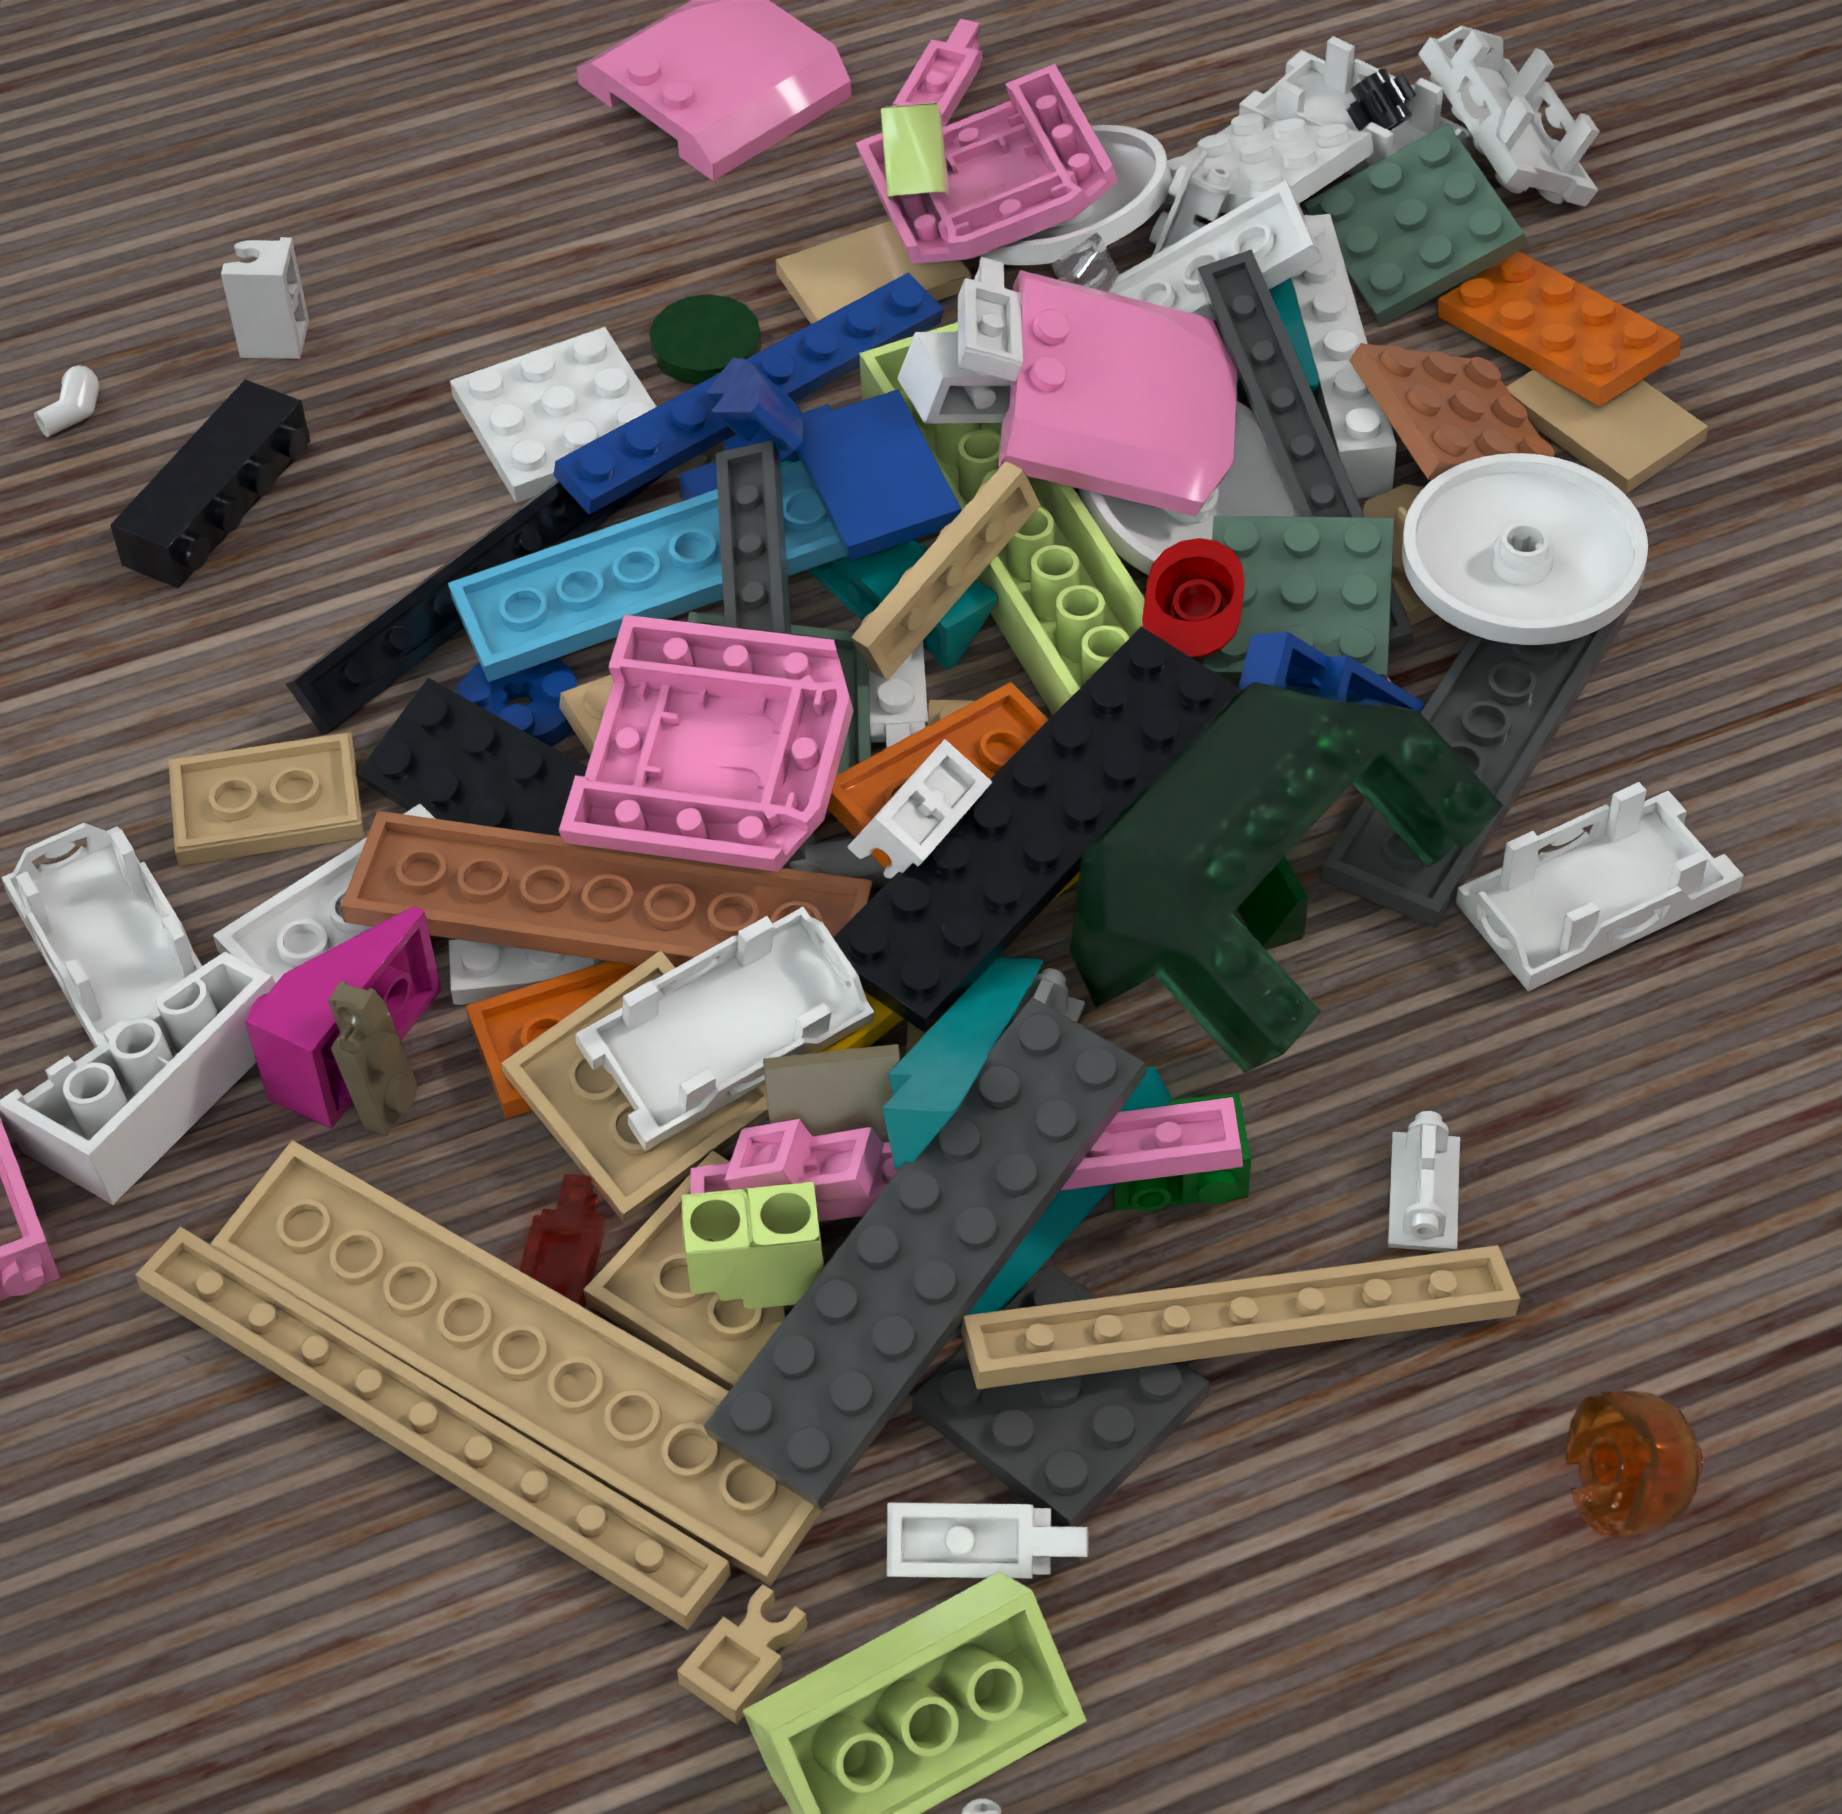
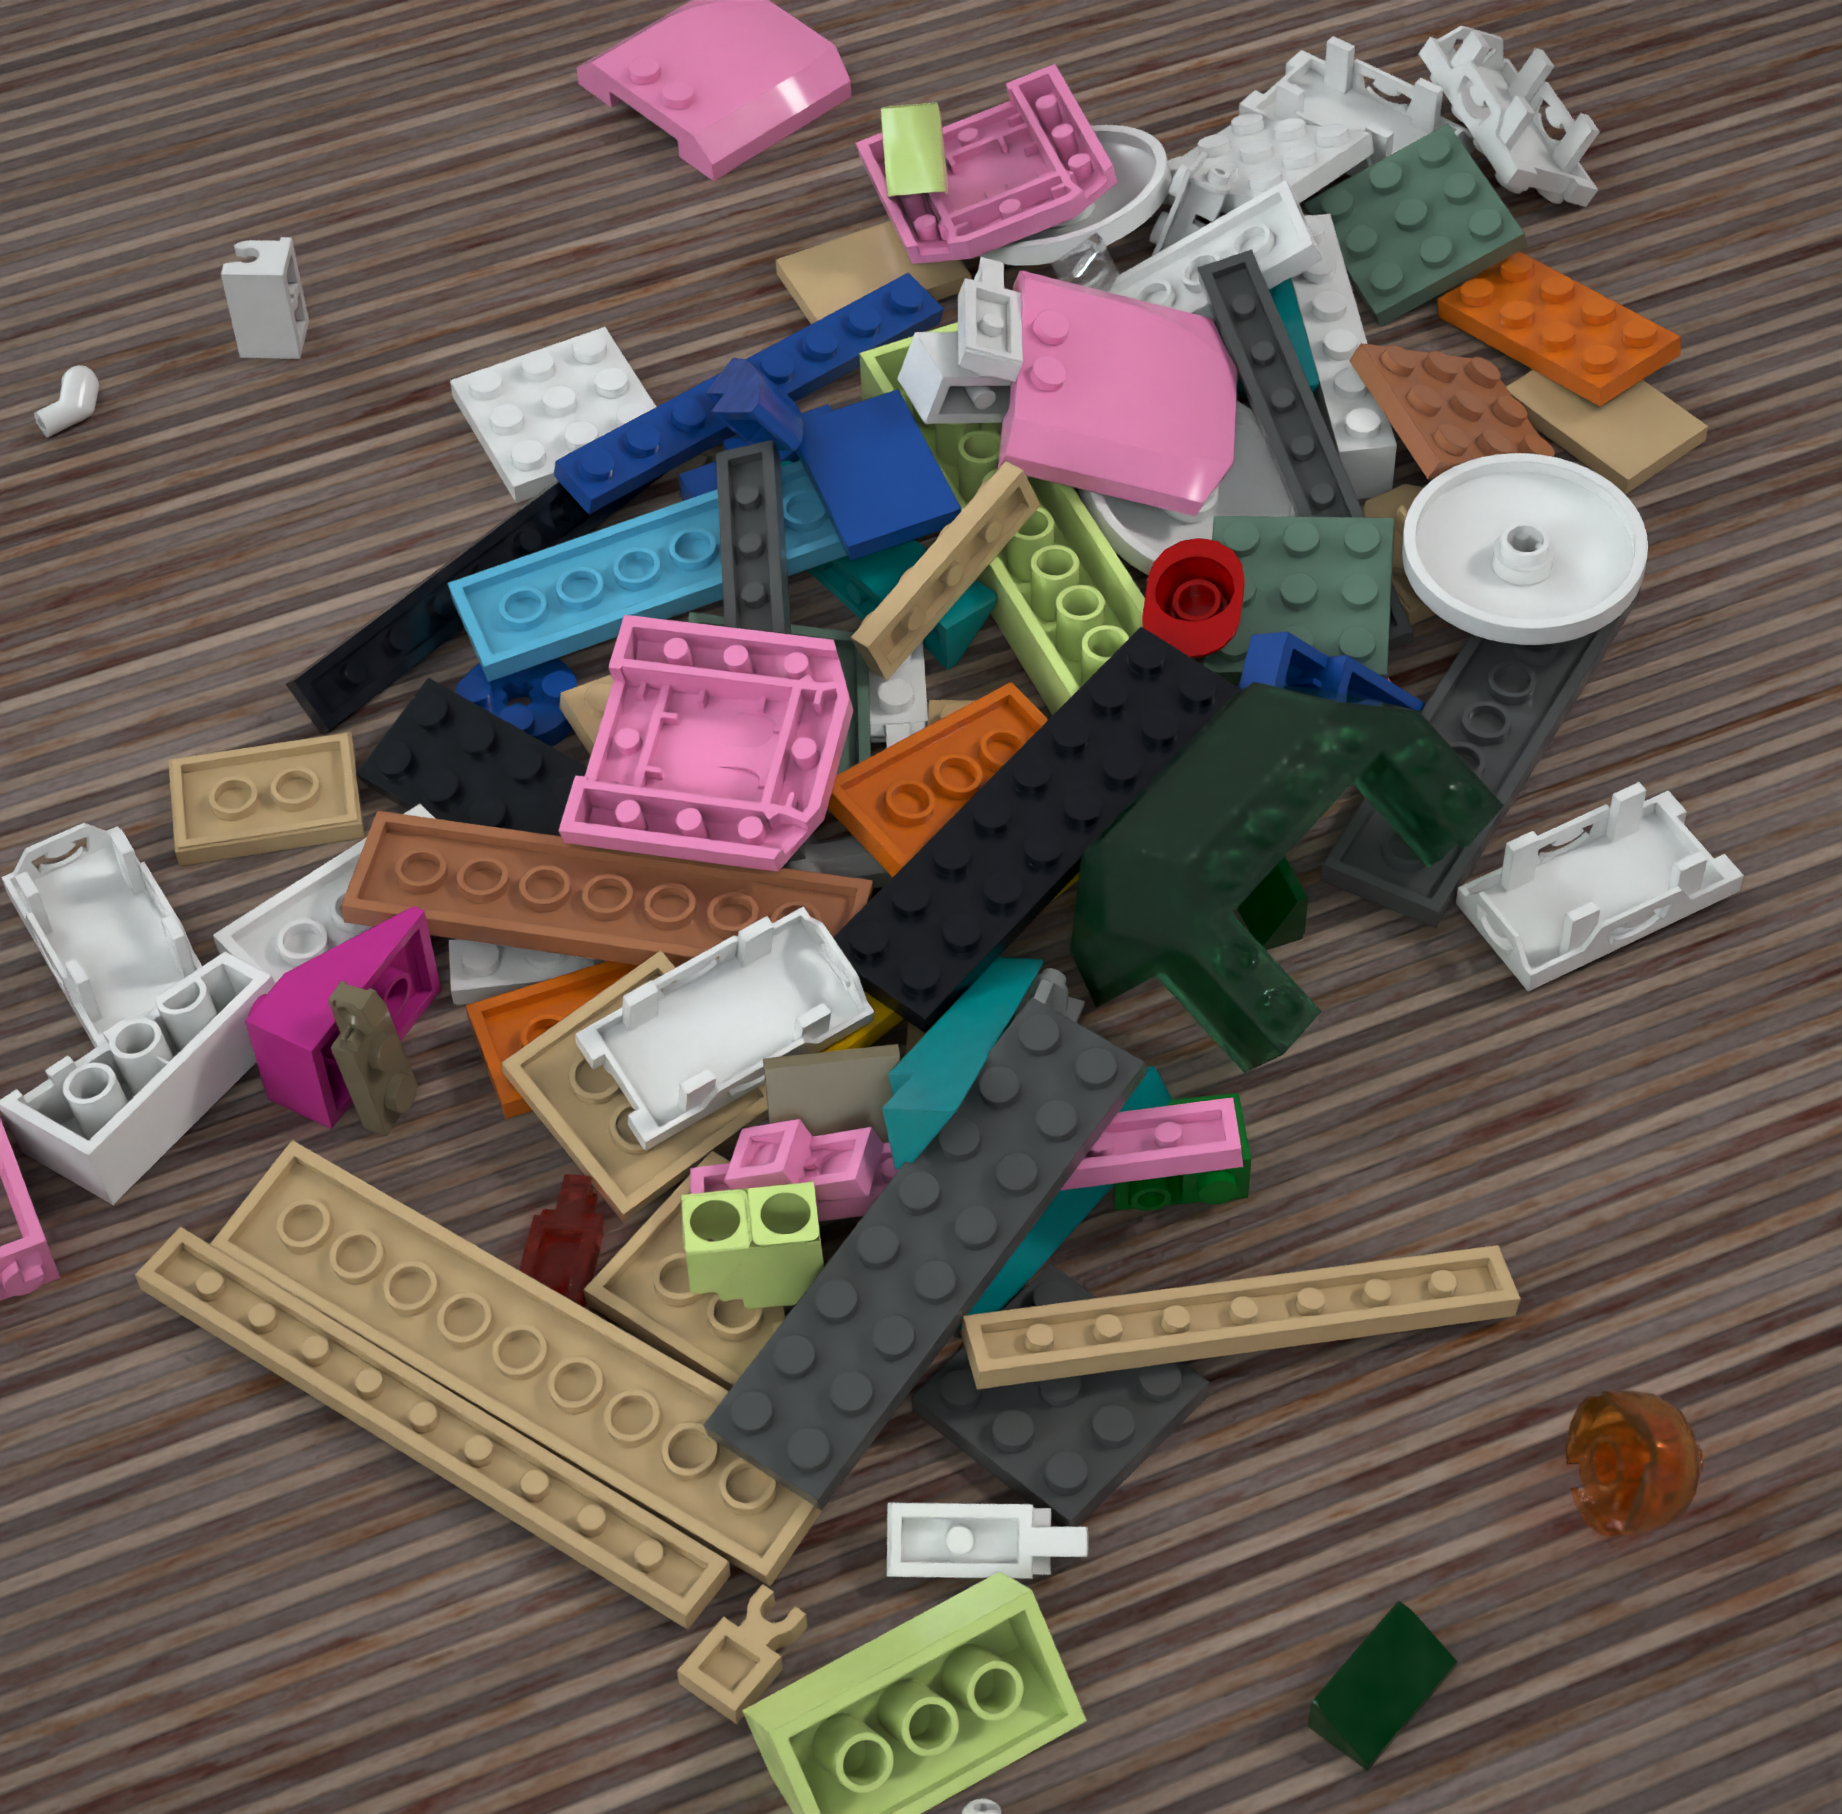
(211, 483): black brick -> none
(702, 335): dark green tile -> none
(922, 810): white hinge -> none
(944, 71): bright pink hinge -> none
(1381, 101): black gear -> none
(1381, 1687): none -> dark green slope
(1424, 1186): white hinge -> none

